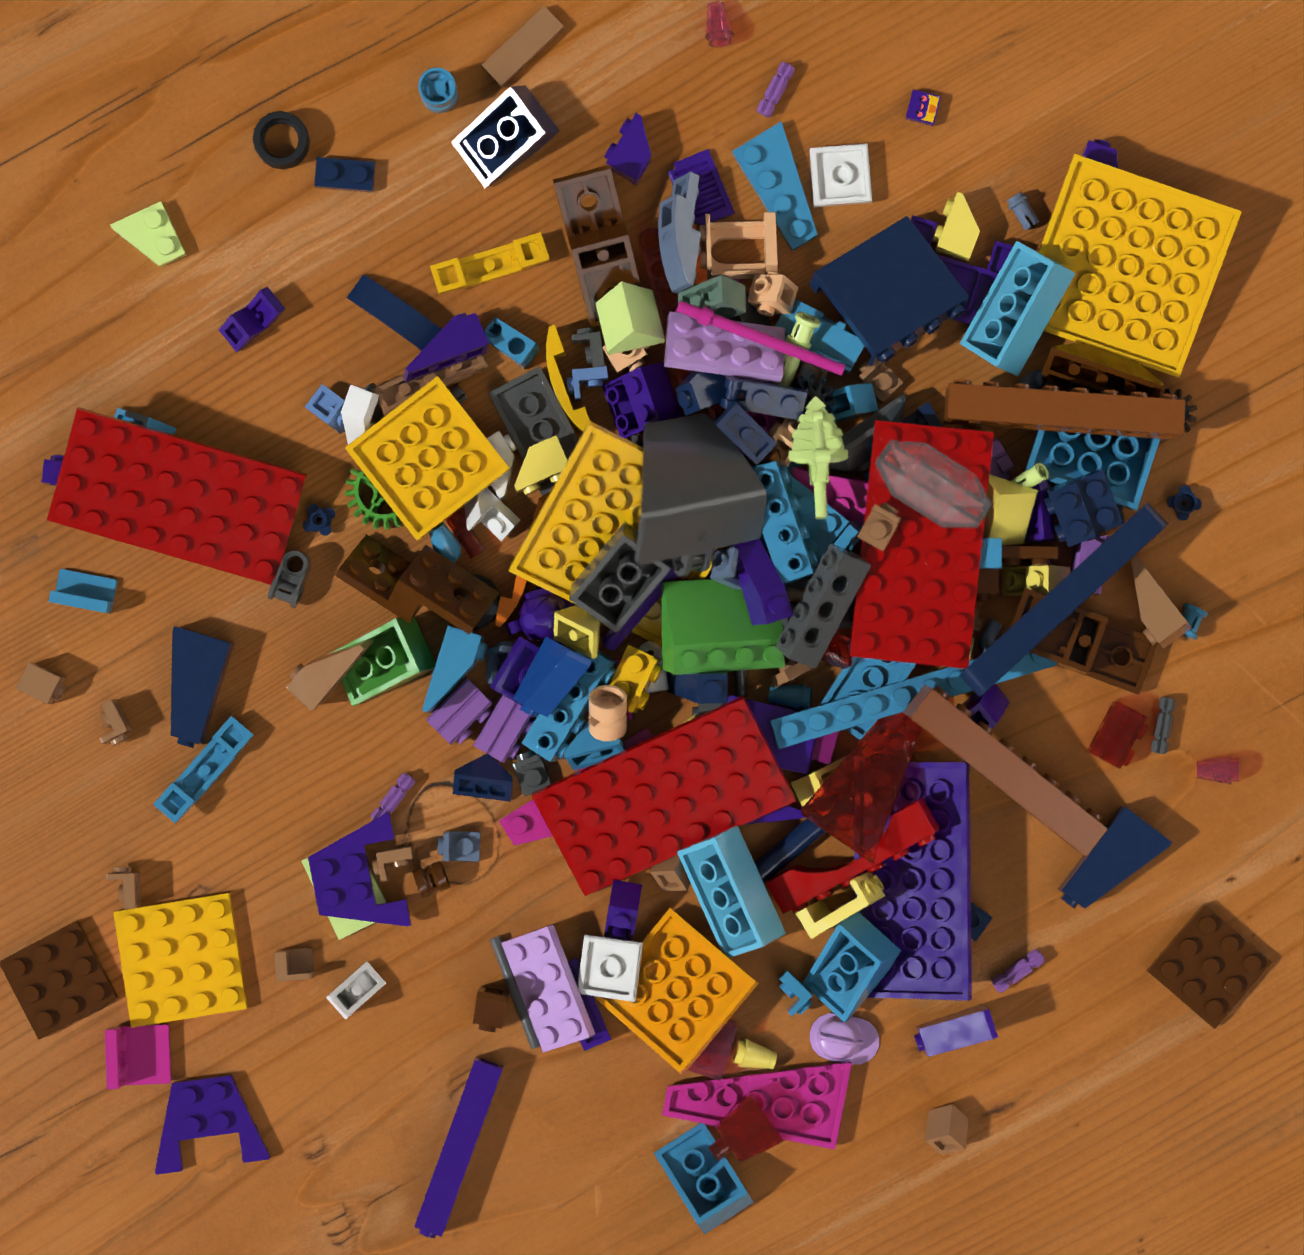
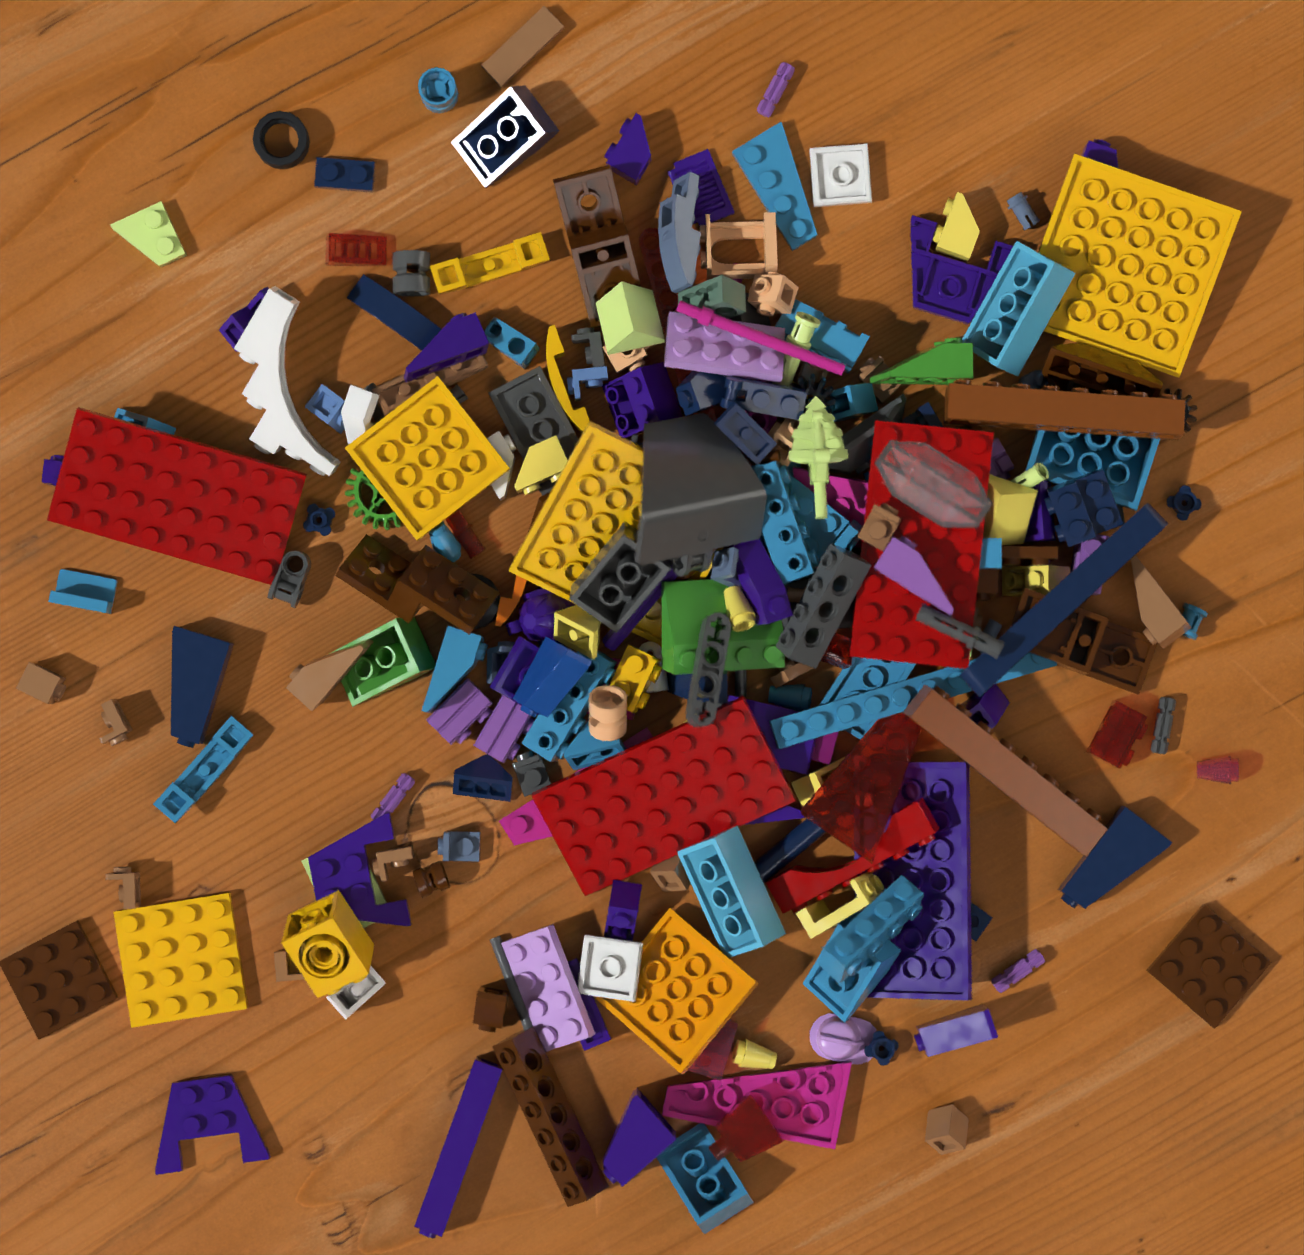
(137, 1055): dark pink bracket -> none
(268, 389): none -> white arch
(328, 944): none -> yellow brick
(344, 260): none -> clear red slope
(411, 283): none -> dark grey wheel
(492, 513): white slope -> none
(550, 1116): none -> reddish brown brick
(637, 1139): none -> dark purple slope
(703, 668): none -> dark grey beam
(718, 25): clear pink cone -> none
(738, 609): none -> light yellow cone
(793, 987): dark azure bracket -> none
(871, 929): none -> dark azure brick
(887, 1053): none -> dark blue plate
(891, 290): dark blue panel -> none
(910, 571): none -> medium lavender slope
(923, 107): dark purple tile -> none
(932, 366): none -> bright green slope
(992, 647): none -> dark grey pin

